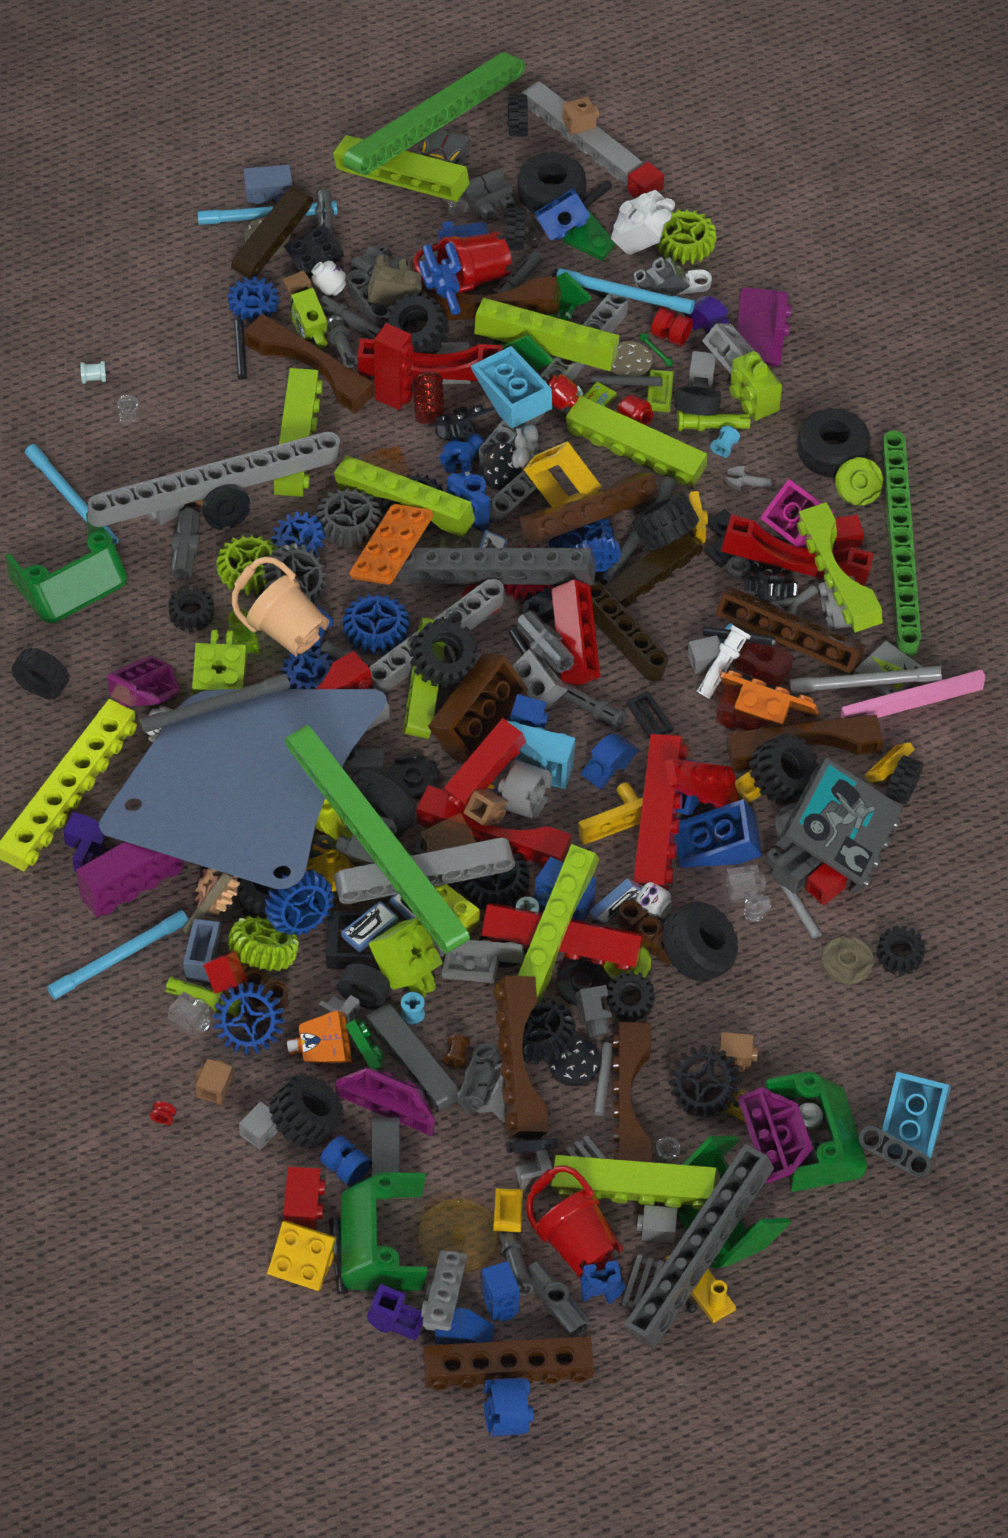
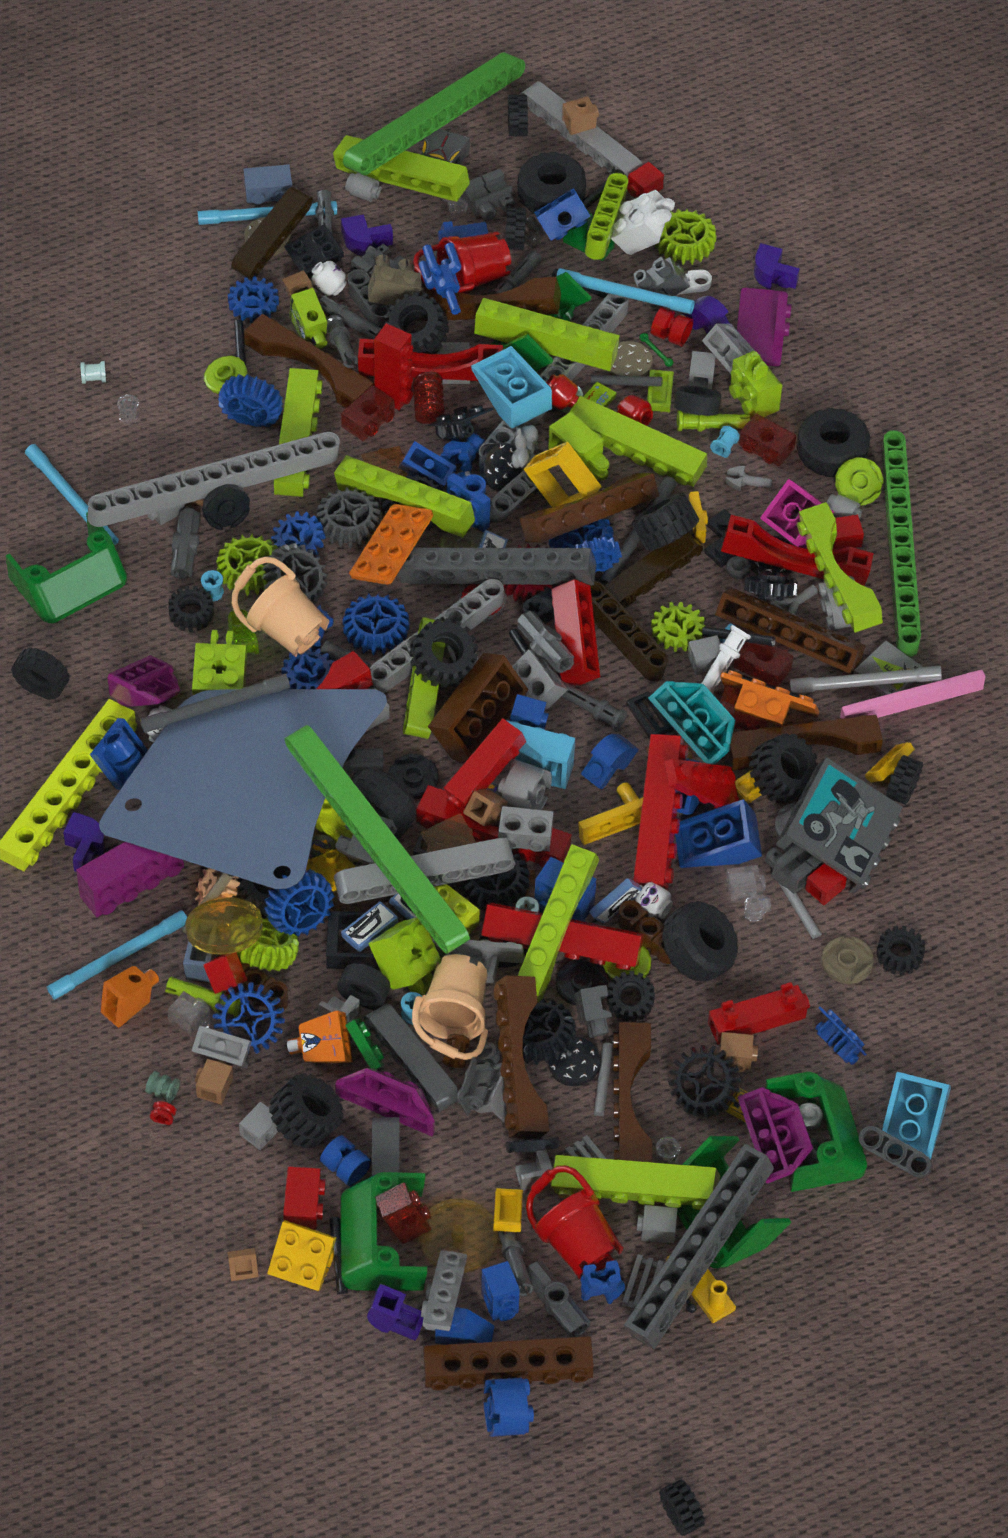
(119, 753): none -> blue plate
(127, 994): none -> orange torso
(162, 1086): none -> sand green bush
(212, 583): none -> medium azure bush
(221, 1046): none -> light grey panel
(222, 370): none -> lime wheel
(224, 925): none -> clear yellow piece
(242, 1264): none -> medium nougat tile
(250, 401): none -> blue gear
(359, 237): none -> dark purple brick
(363, 187): none -> light grey brick
(368, 413): none -> clear red brick
(404, 1212): none -> clear red brick
(426, 463): none -> blue slope
(453, 1005): none -> light nougat piece
(526, 824): none -> light grey brick
(584, 442): none -> lime hinge
(606, 216): none -> lime beam
(675, 623): none -> lime gear
(682, 1507): none -> black tyre
(696, 717): none -> teal wedge
(759, 1012): none -> red brick
(767, 440): none -> clear red brick
(770, 270): none -> dark purple brick
(833, 1031): none -> blue hinge
(843, 506): none -> light grey brick

